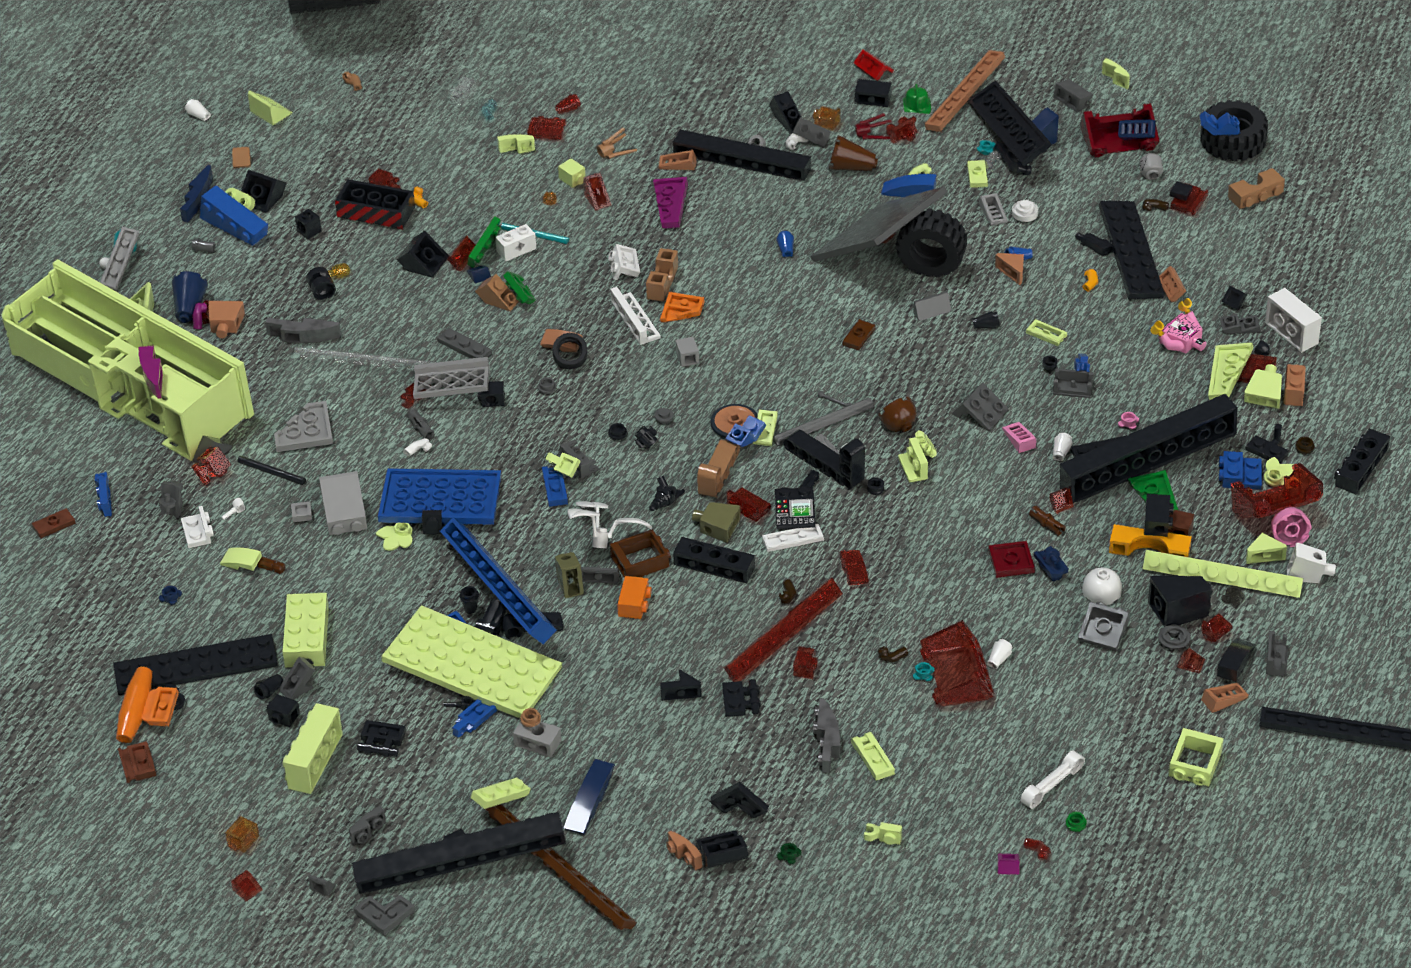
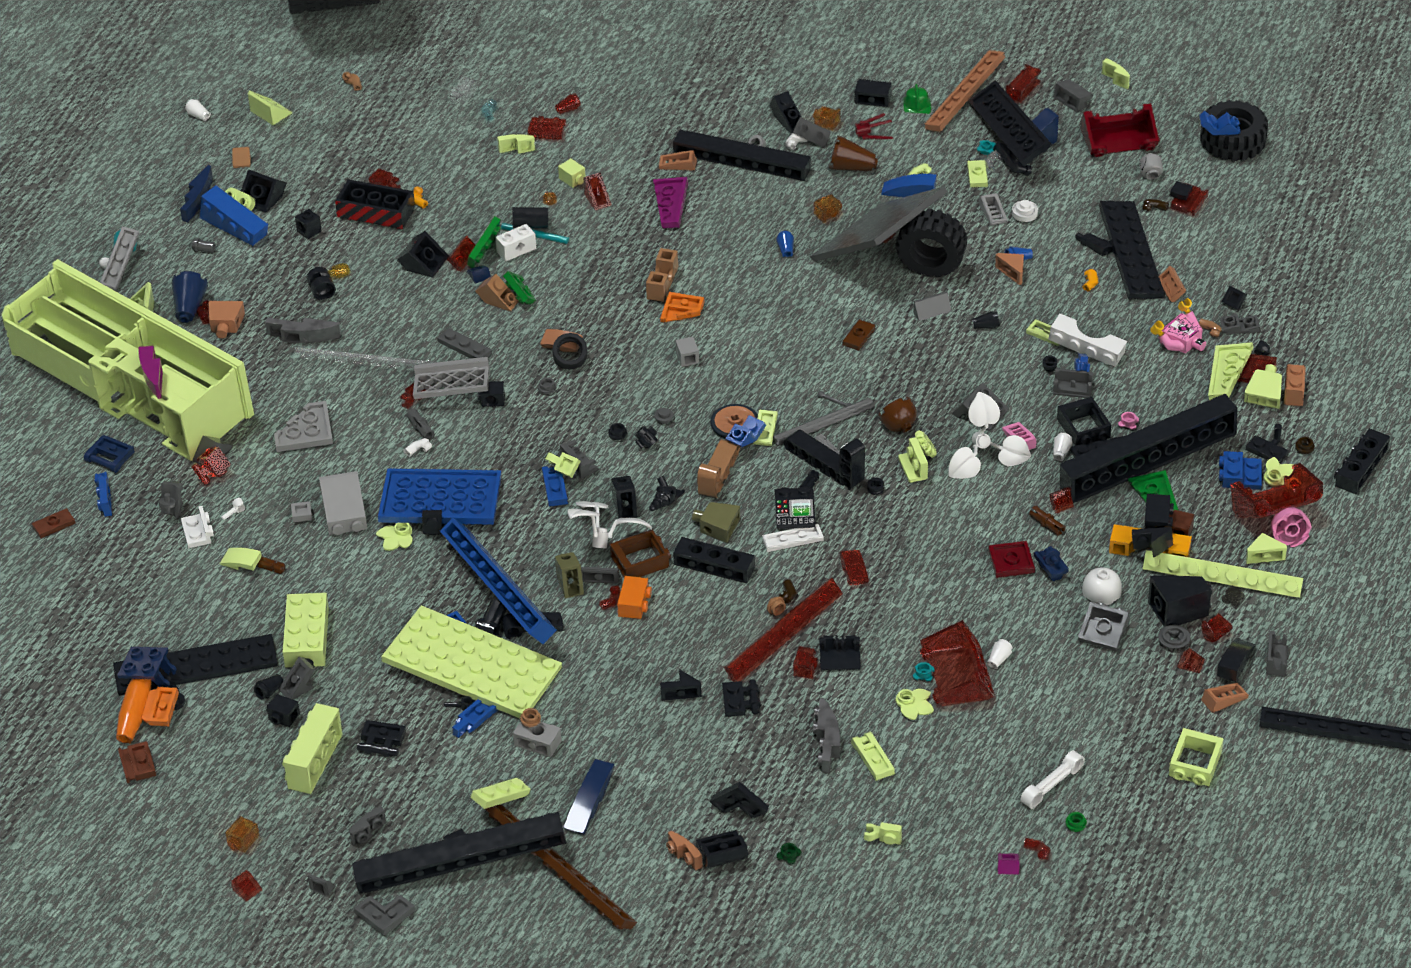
(112, 449): none -> dark blue plate
(145, 664): none -> dark blue plate
(170, 594): dark blue plate -> none
(197, 315): magenta arm -> none
(271, 470): black bar -> none
(469, 598): black cone -> none
(532, 216): none -> black brick
(606, 148): medium nougat plant -> none
(613, 598): none -> clear red arm
(624, 261): white bracket -> none
(624, 490): none -> black torso
(631, 319): white fence -> none
(750, 504): clear red bracket -> none
(776, 606): none -> medium nougat plate
(827, 207): none -> clear orange brick
(840, 653): none -> black hinge
(871, 64): red panel -> none
(894, 656): dark brown arm -> none
(904, 130): clear red hips -> none
(916, 703): none -> yellowish green plate
(1013, 449): none -> white plant
(1023, 83): none -> clear red window
(1086, 407): none -> black window
(1106, 349): none -> white arch
(1126, 129): dark blue slope -> none
(1153, 538): none -> black slope
(1210, 325): none -> medium nougat arm
(1268, 184): medium nougat arch -> none
(1293, 320): white brick -> none
(1309, 564): white torso -> none

